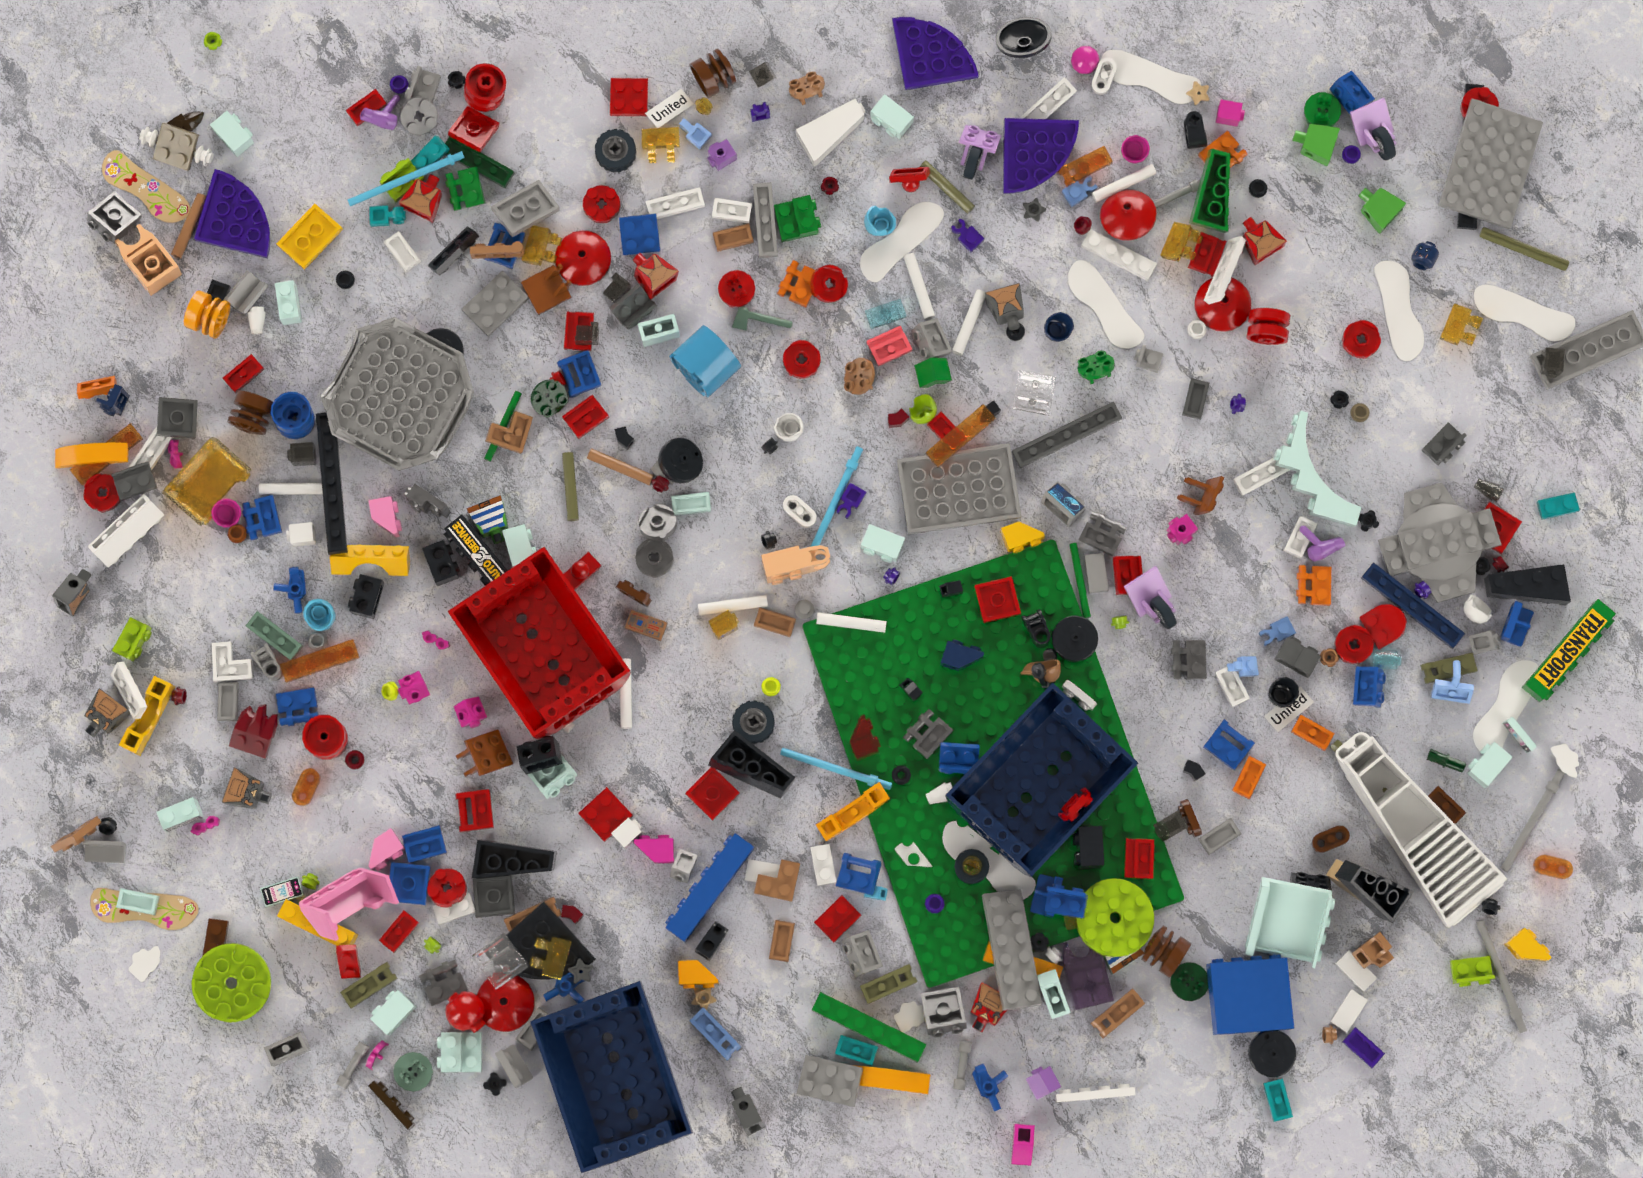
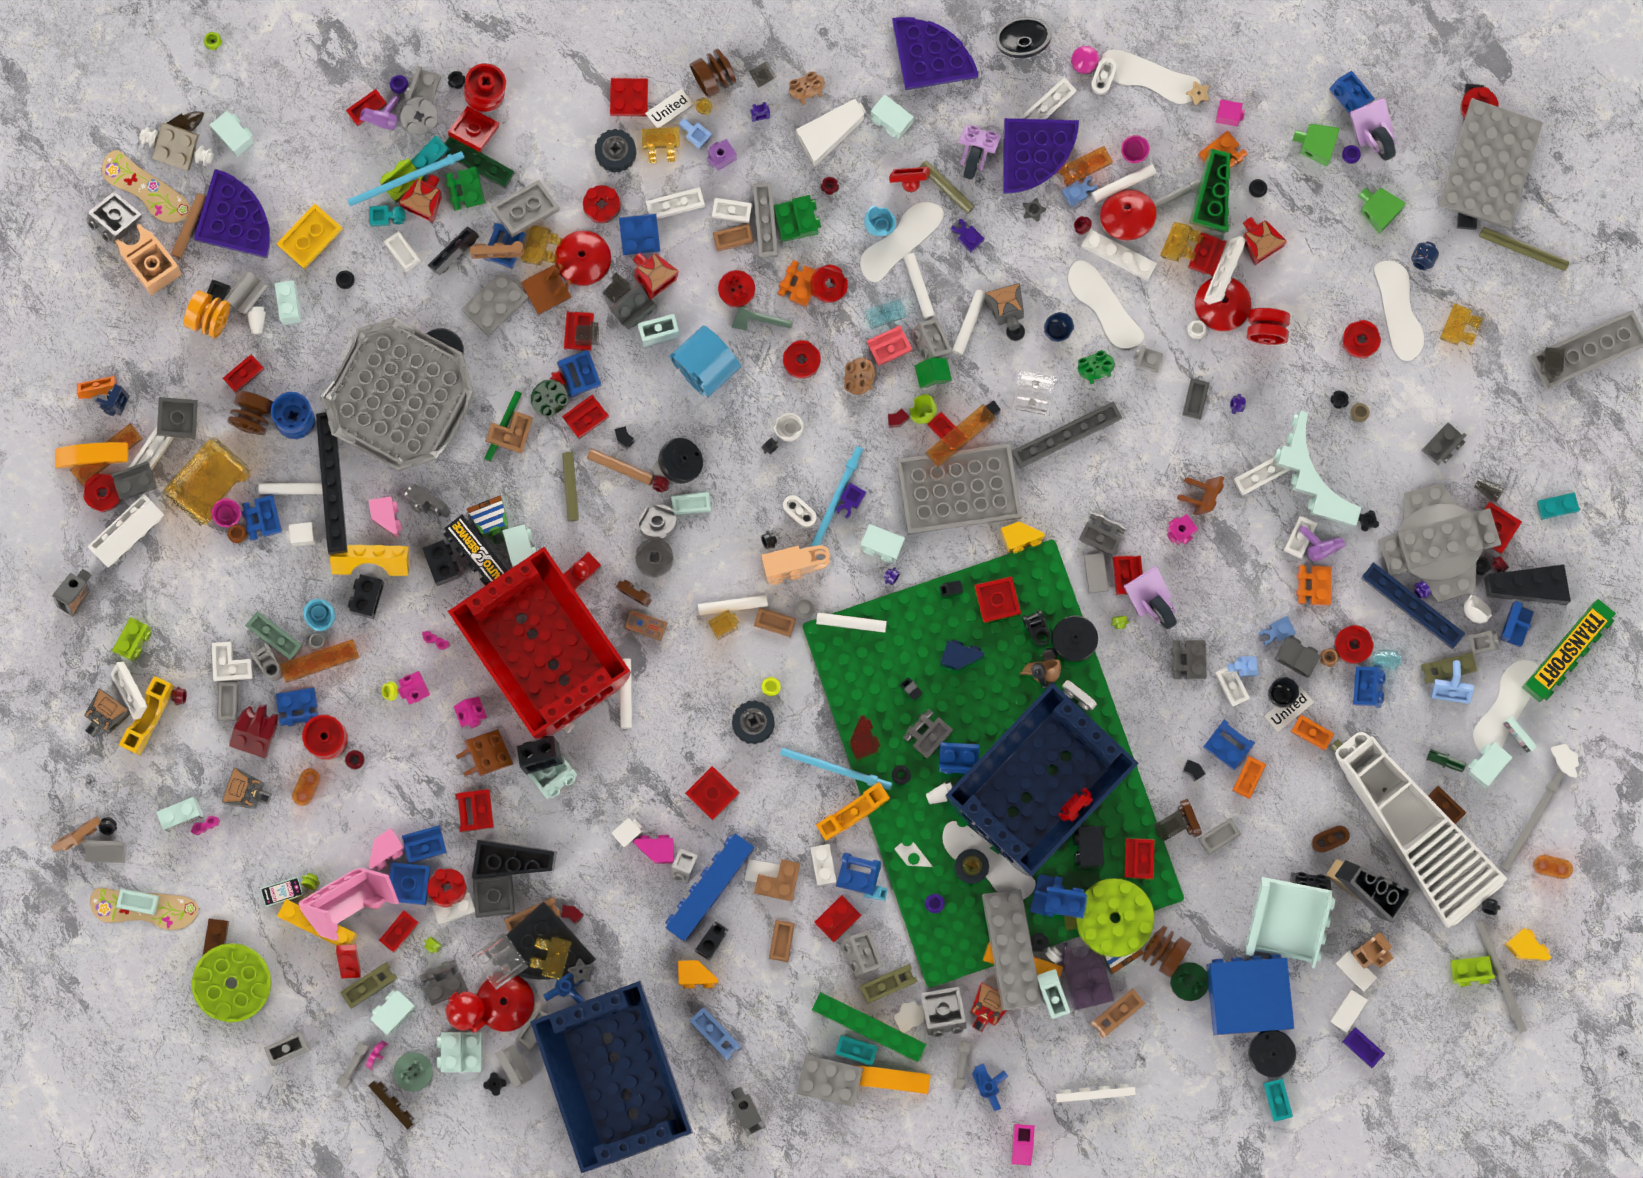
(144, 963): white sticker -> none
(175, 455): dark pink piece -> none
(296, 587): blue piece -> none
(302, 454): clear smoke brick -> none
(605, 814): red plate -> none
(698, 999): tan plate -> none
(751, 765): black wedge -> none
(1043, 1082): medium lavender brick -> none
(1063, 503): slope -> none
(1080, 580): green bar -> none
(1195, 134): black piece -> none
(1322, 101): green plate -> none
(1329, 1034): medium nougat plate -> none
(1385, 624): red slope -> none
(1507, 306): white sticker -> none

